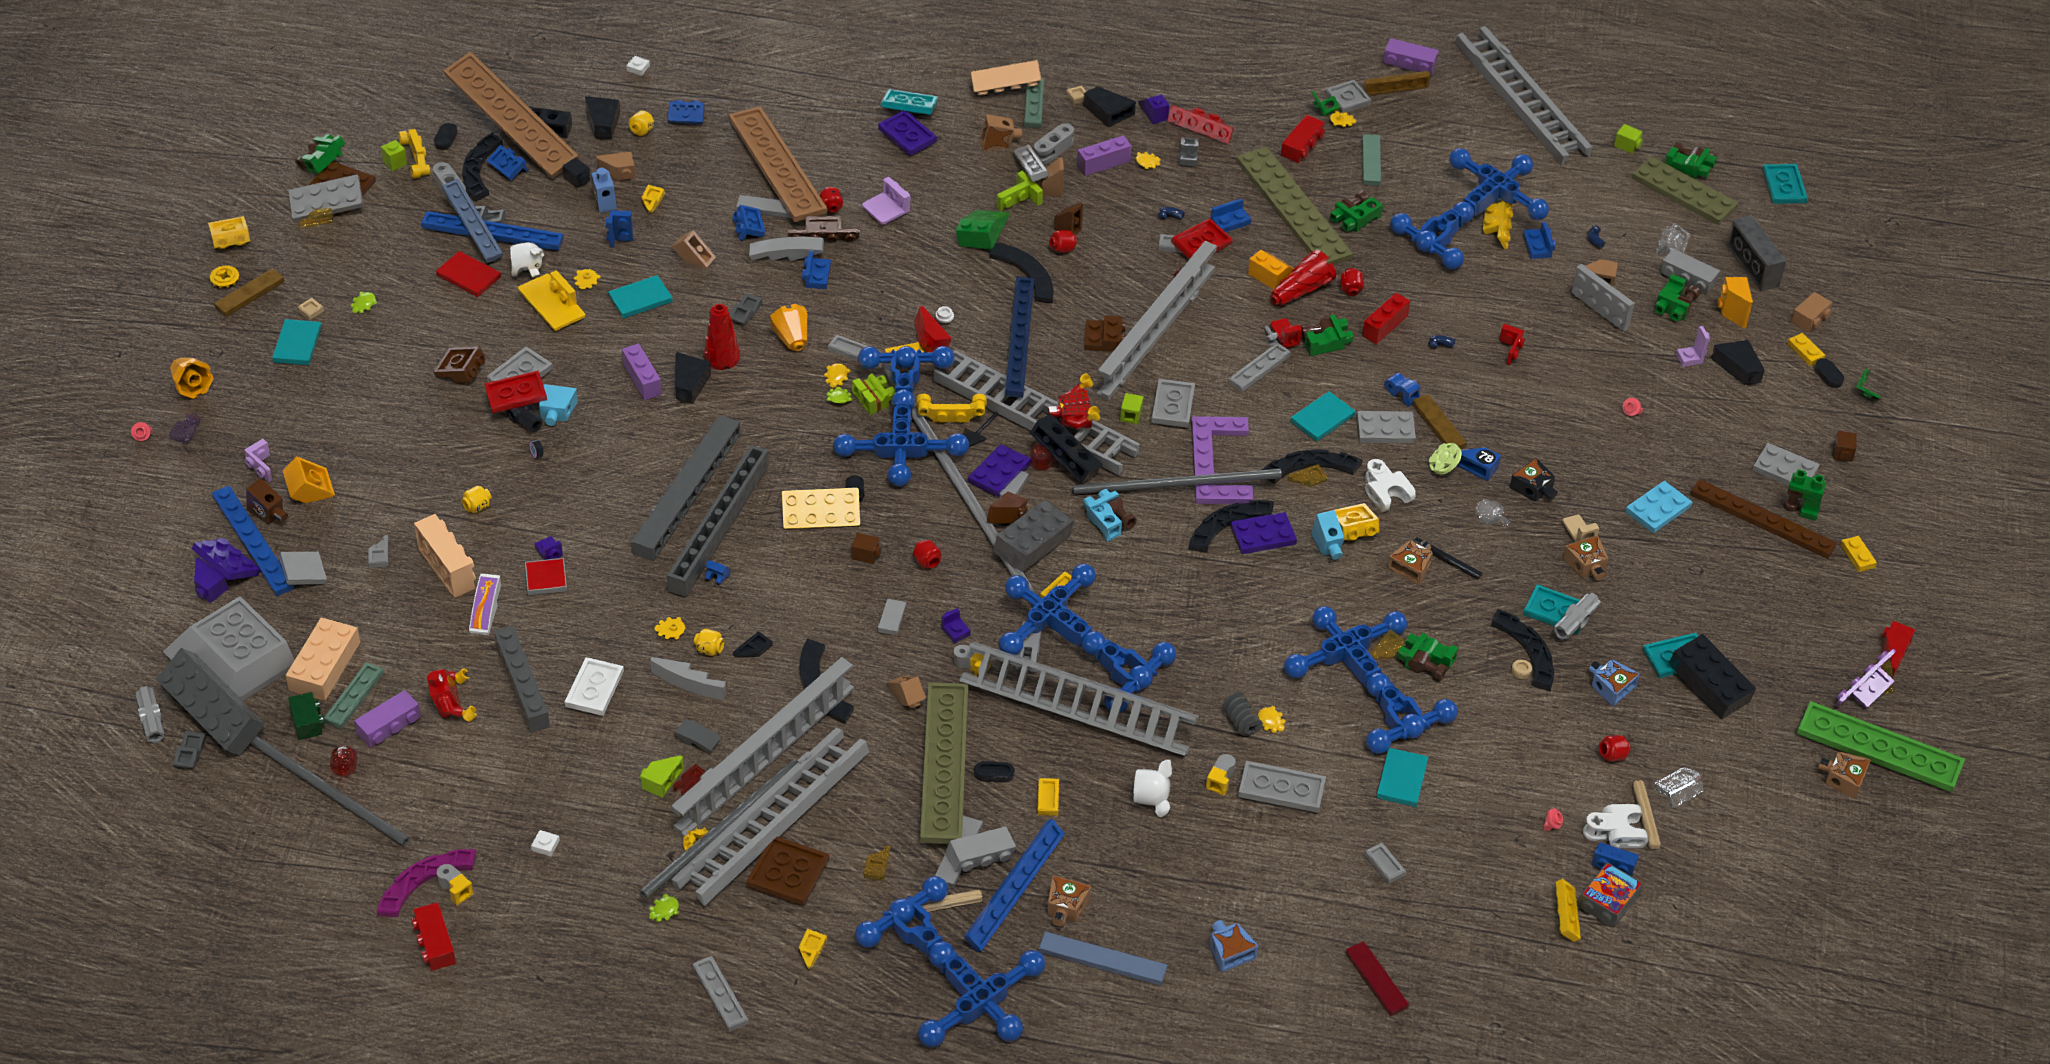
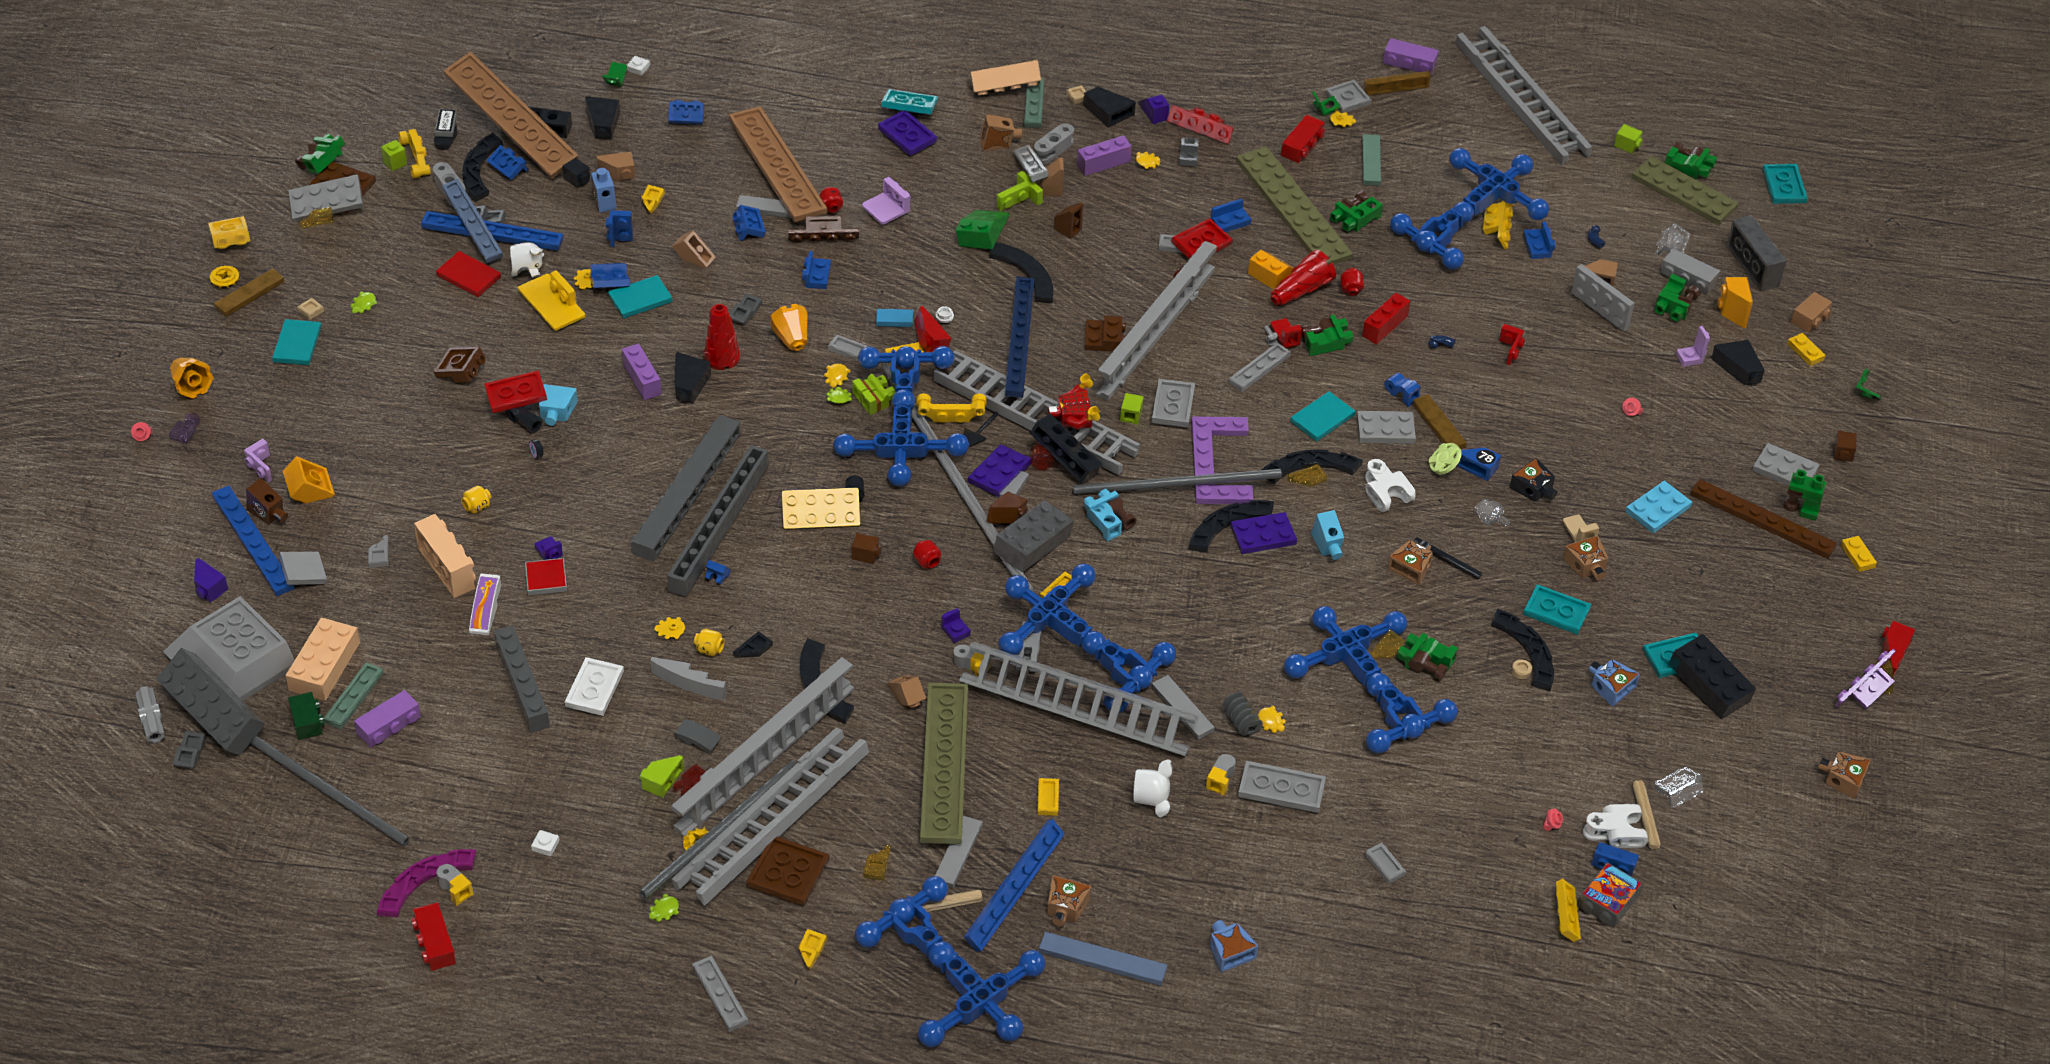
(226, 559): dark purple plate -> none
(343, 760): clear red head -> none
(445, 693): red torso -> none
(446, 122): none -> tile
(521, 363): light grey plate -> none
(609, 275): none -> blue bracket
(616, 74): none -> green bracket
(641, 123): yellow head -> none
(792, 247): light grey slope -> none
(892, 617): light grey tile -> none
(894, 317): none -> dark azure tile
(980, 849): light grey brick -> none
(994, 771): black tile -> none
(1062, 241): red head -> none
(1164, 211): dark blue arm -> none
(1176, 698): none -> light grey tile
(1357, 521): yellow plate -> none
(1377, 978): dark red tile -> none
(1402, 777): teal tile -> none
(1577, 616): light grey piece -> none
(1614, 748): red head -> none
(1829, 373): black tile -> none
(1881, 746): bright green plate -> none

